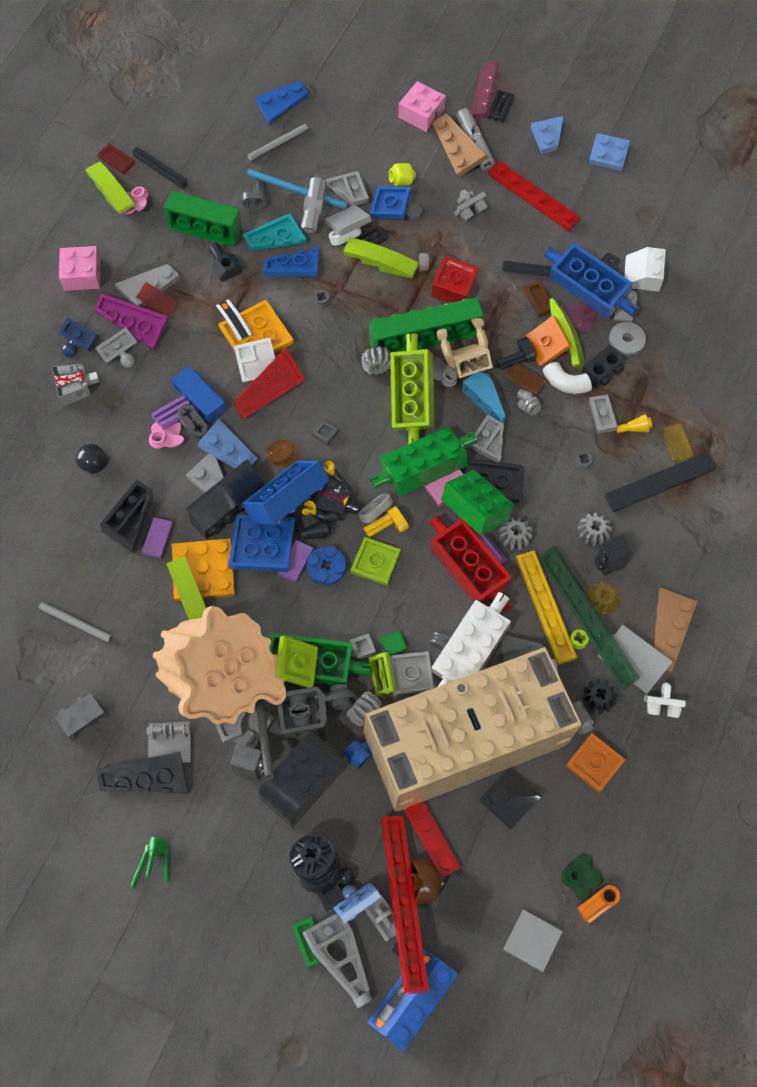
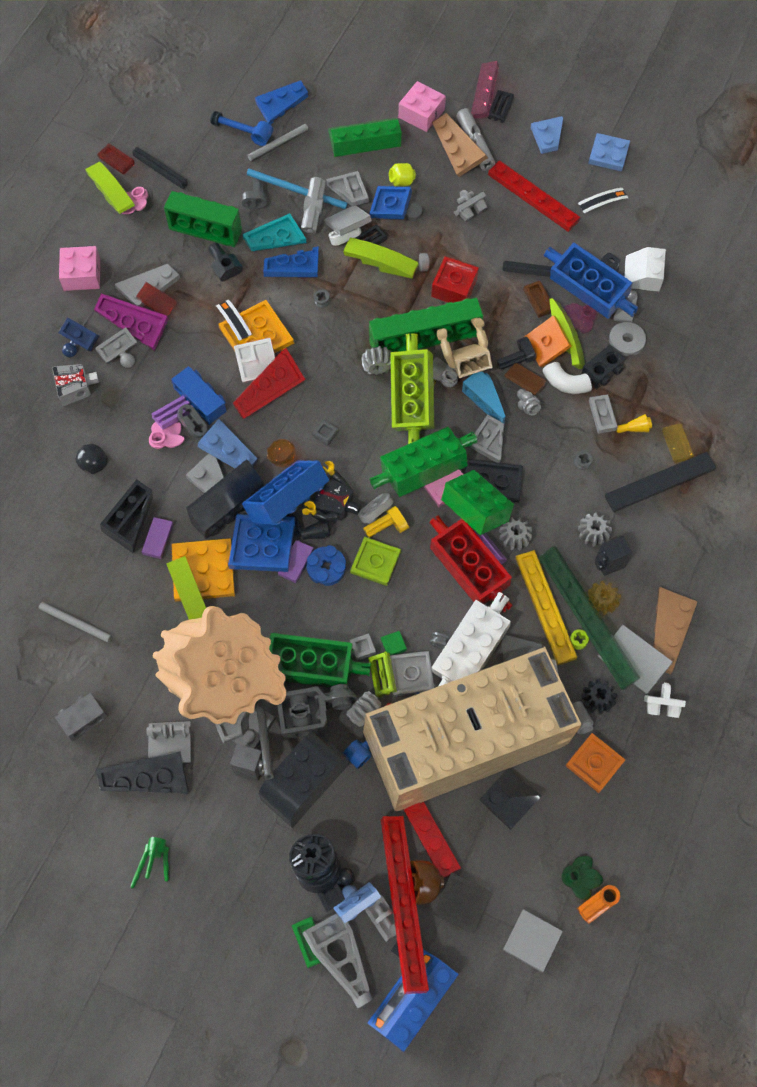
(260, 133): none -> blue piece
(296, 661): lime tile -> none
(365, 137): none -> green slope
(602, 198): none -> sticker

